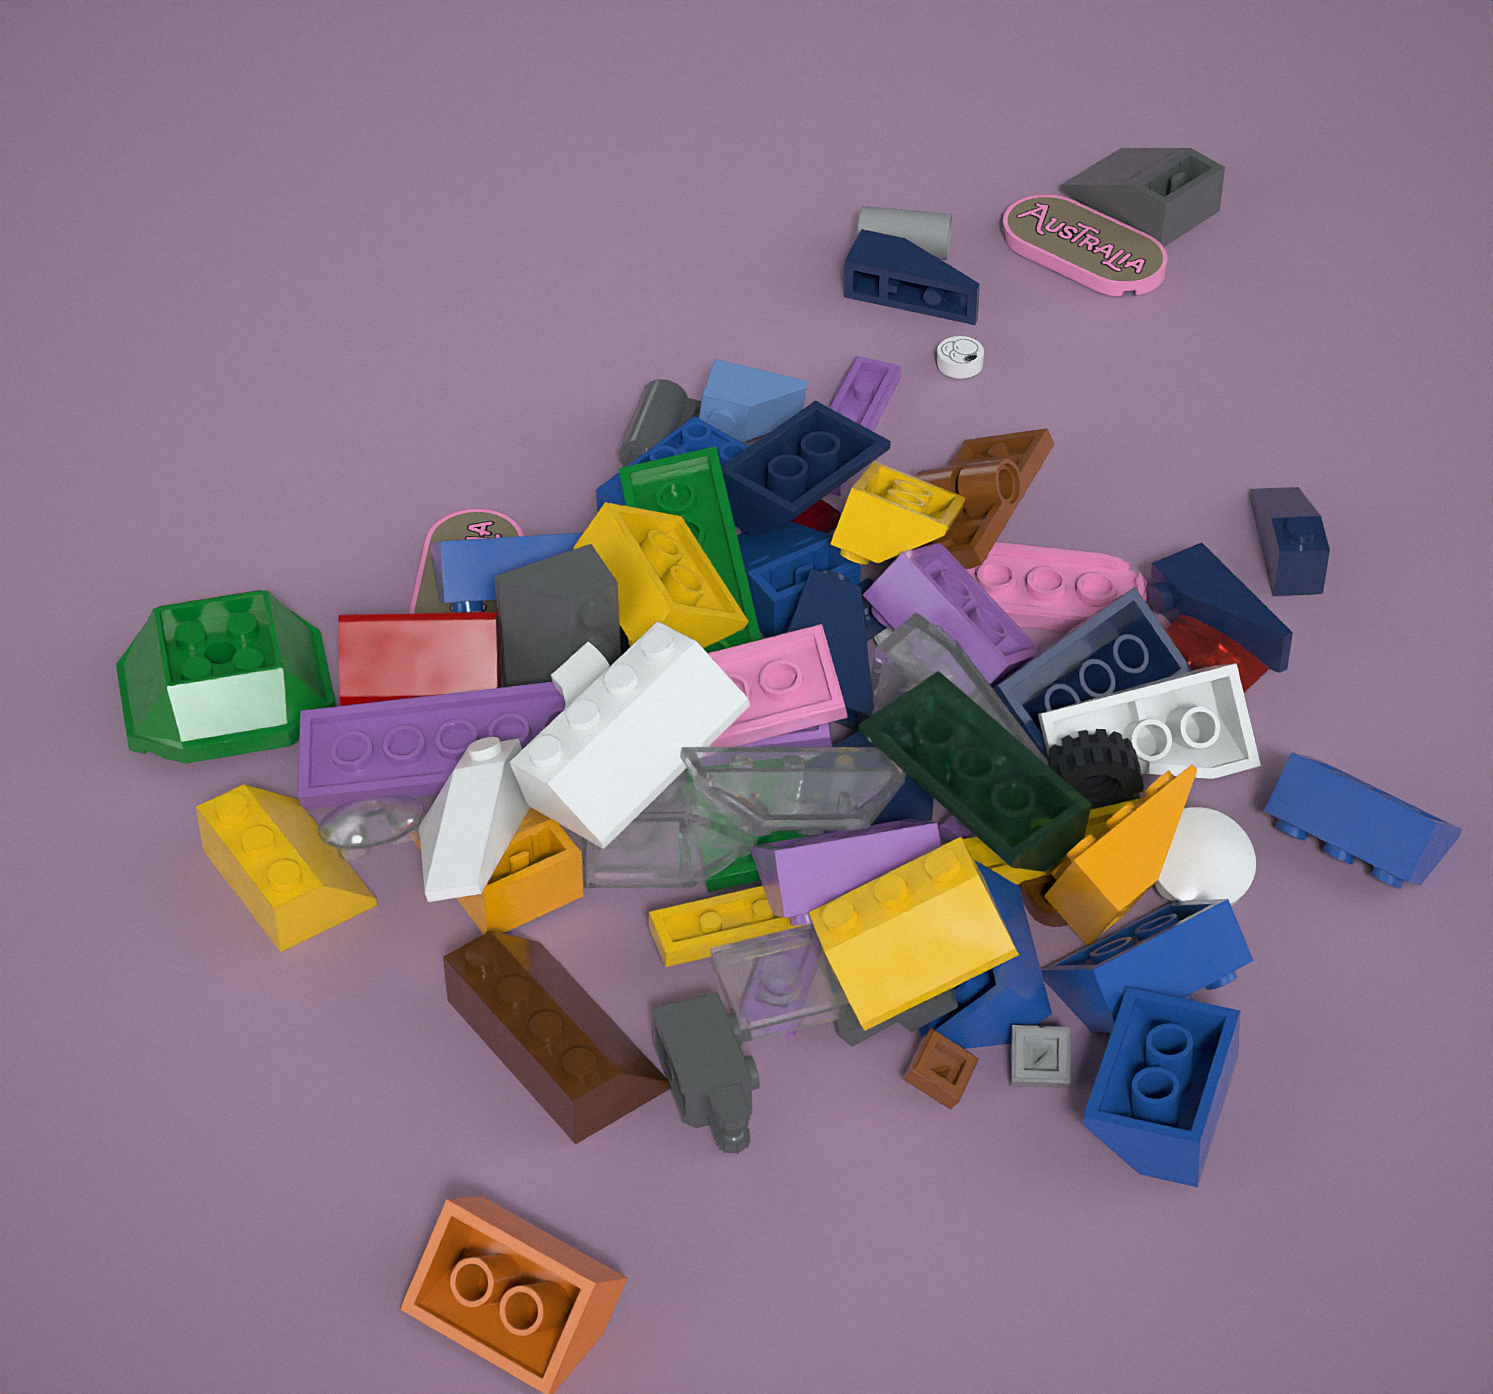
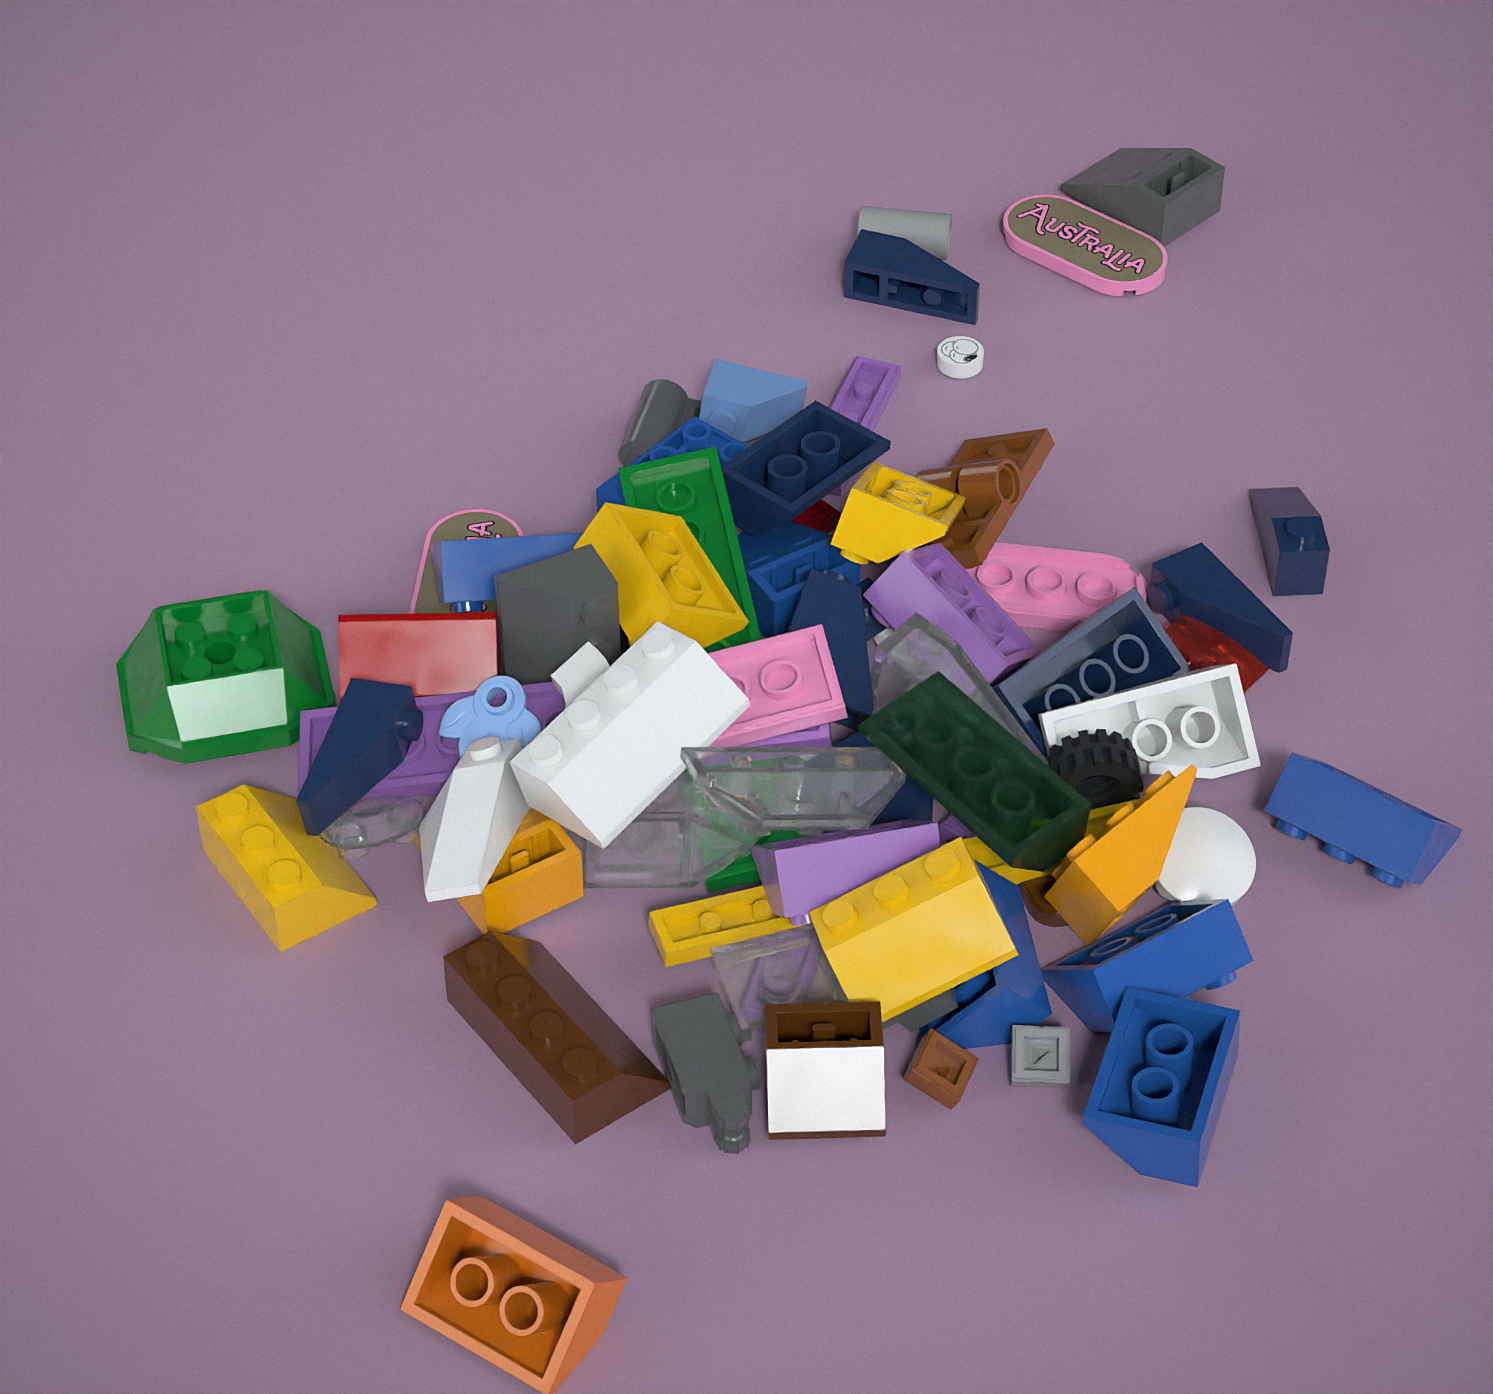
(359, 749): none -> dark blue slope
(476, 719): none -> light blue plate
(824, 1070): none -> slope

